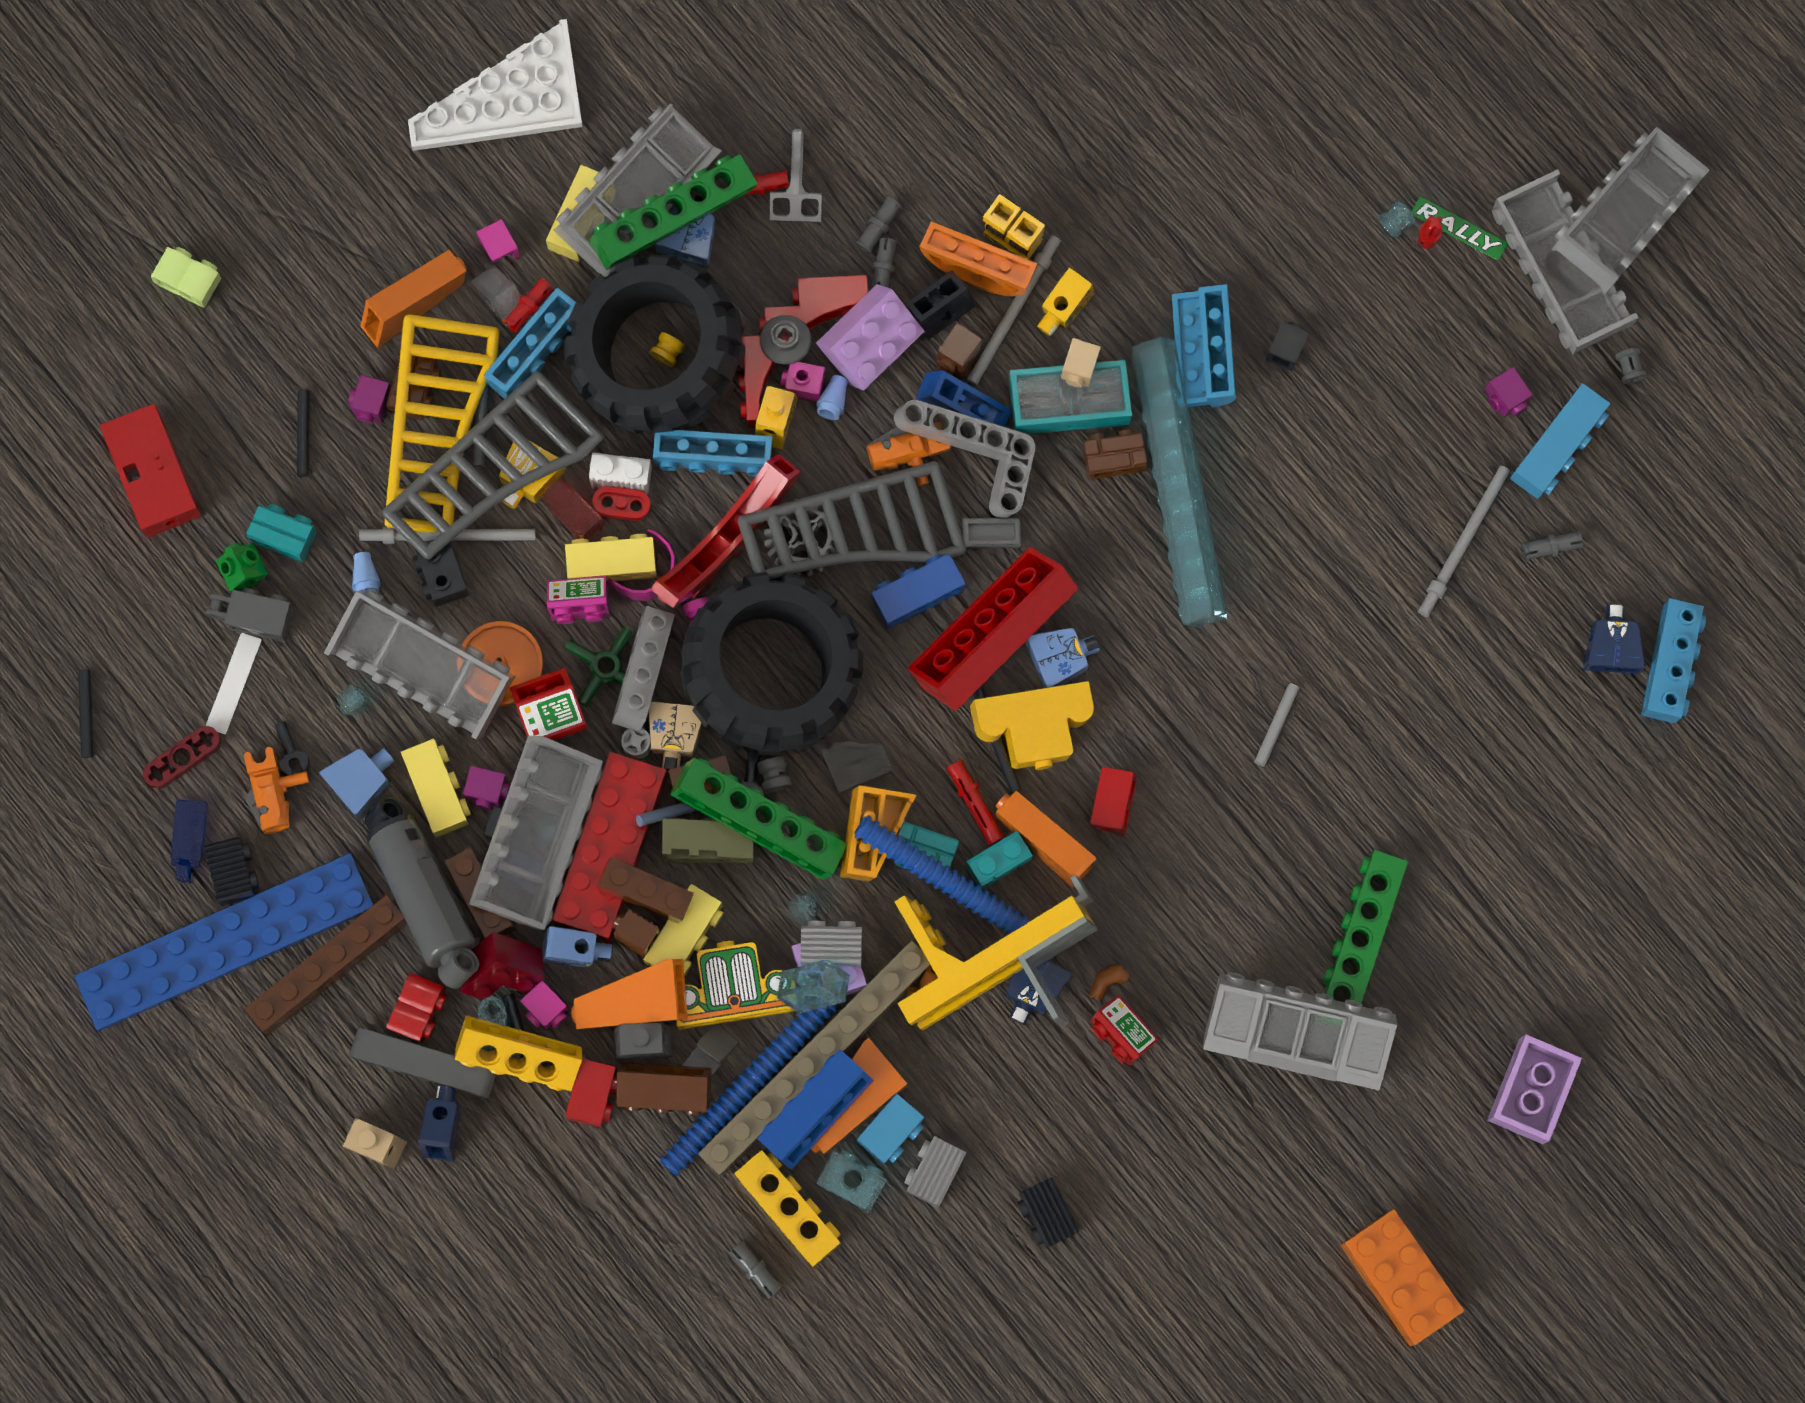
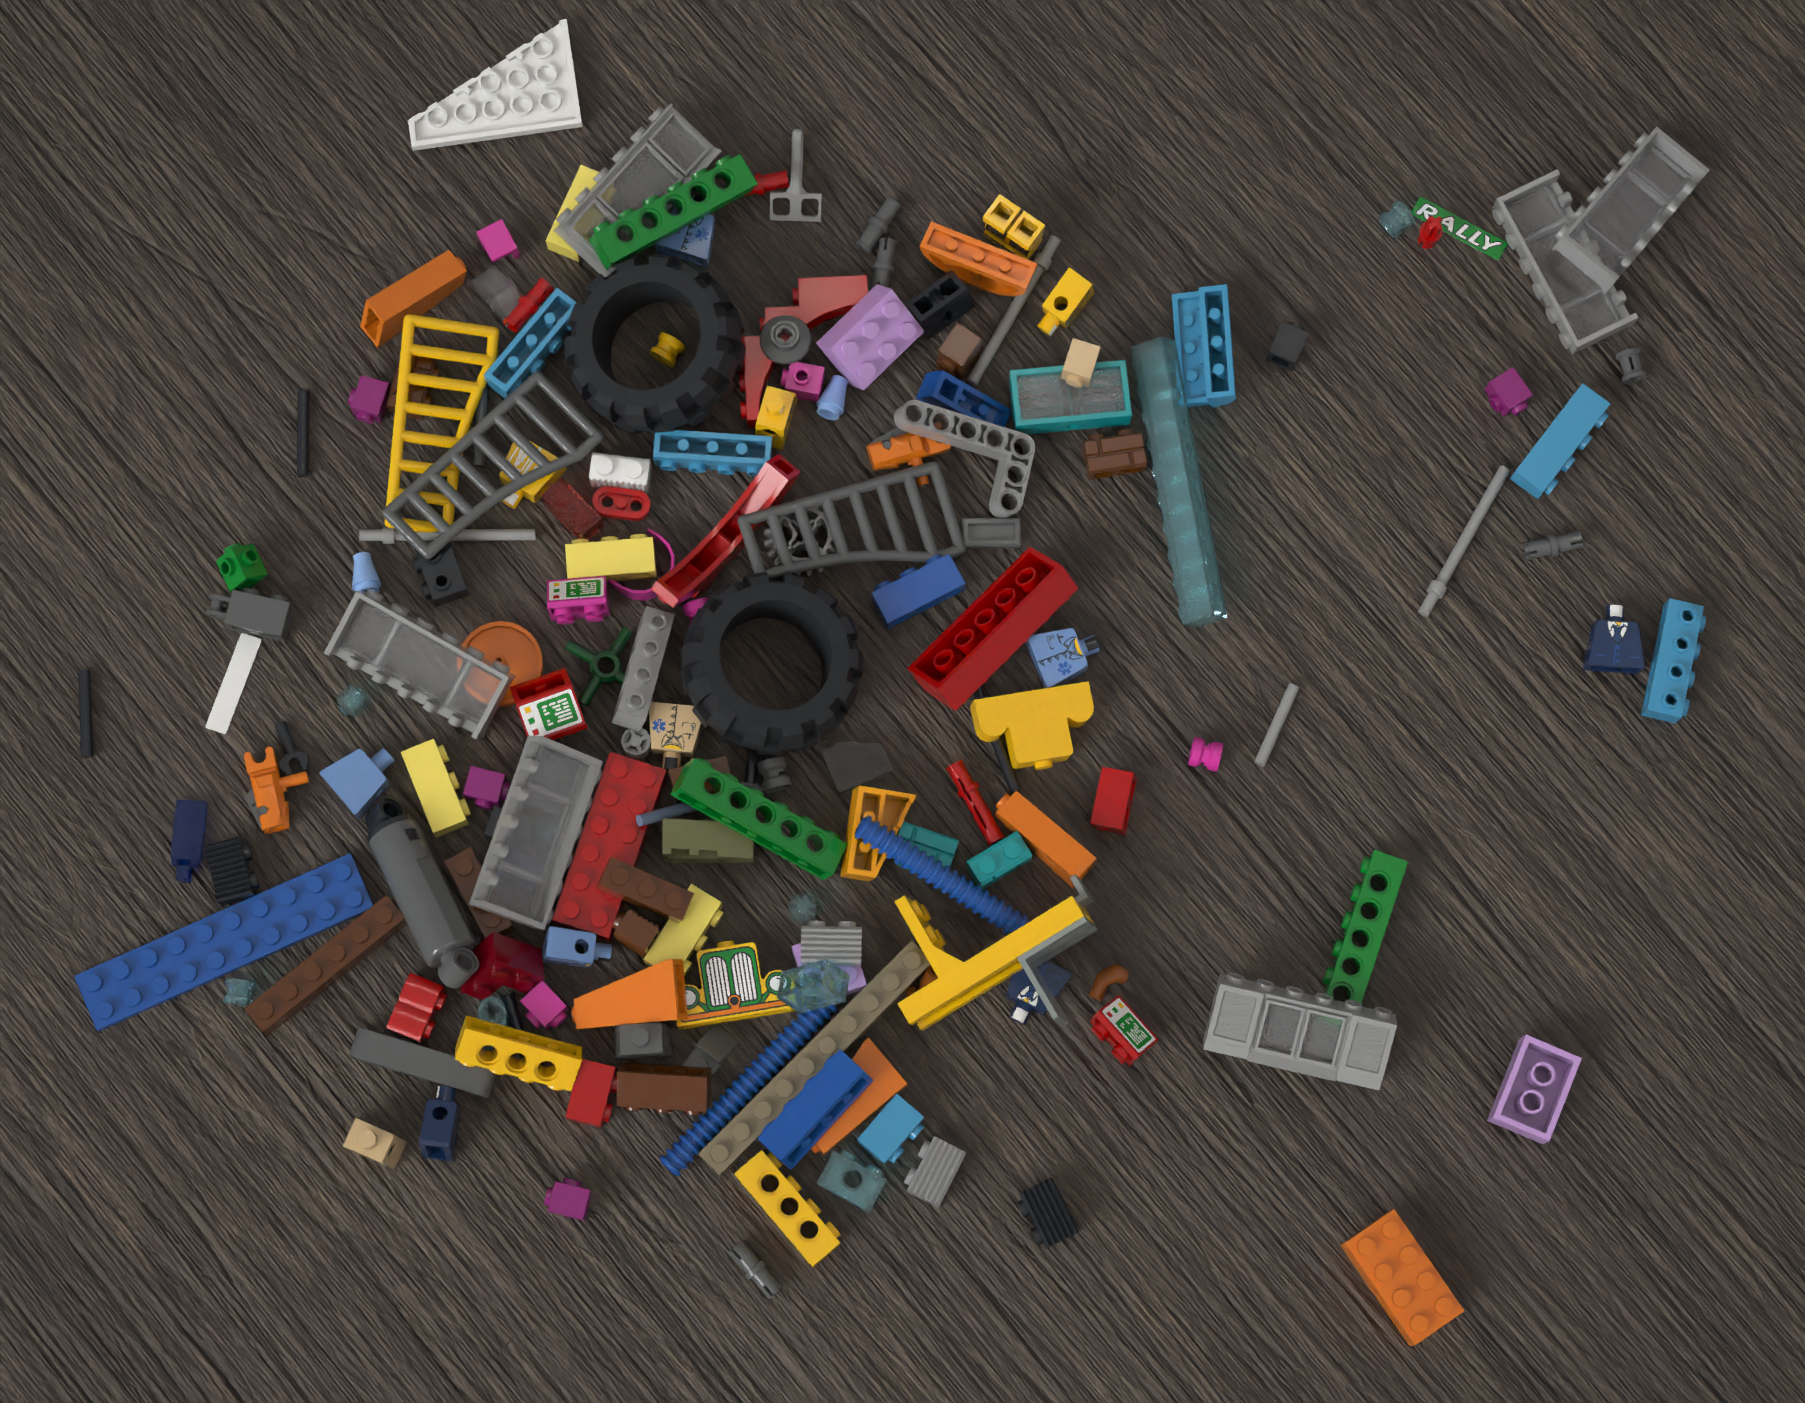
(150, 470): red brick -> none
(168, 776): dark red beam -> none
(186, 276): yellowish green brick -> none
(239, 992): none -> clear light blue wheel
(281, 532): teal brick -> none
(568, 1199): none -> magenta brick
(1207, 754): none -> dark pink wheel

